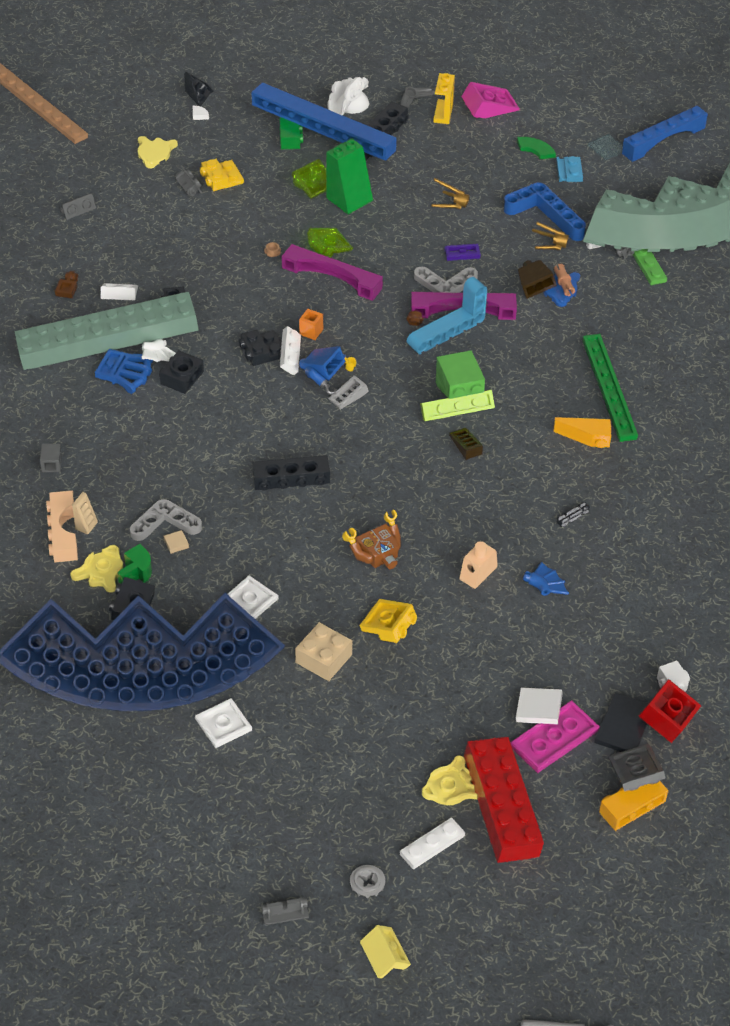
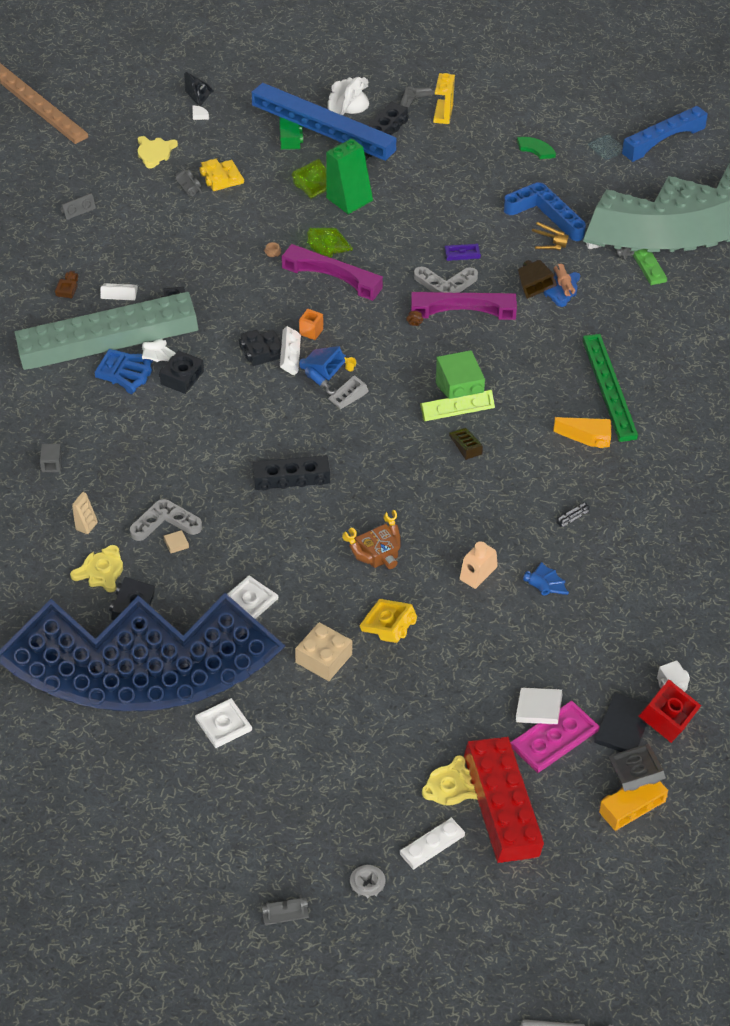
(63, 542): light nougat arch -> none
(137, 565): green brick -> none
(384, 951): light yellow panel -> none
(454, 323): dark azure beam -> none
(460, 198): pearl gold plant -> none
(488, 100): dark pink slope -> none
(569, 169): dark azure plate -> none

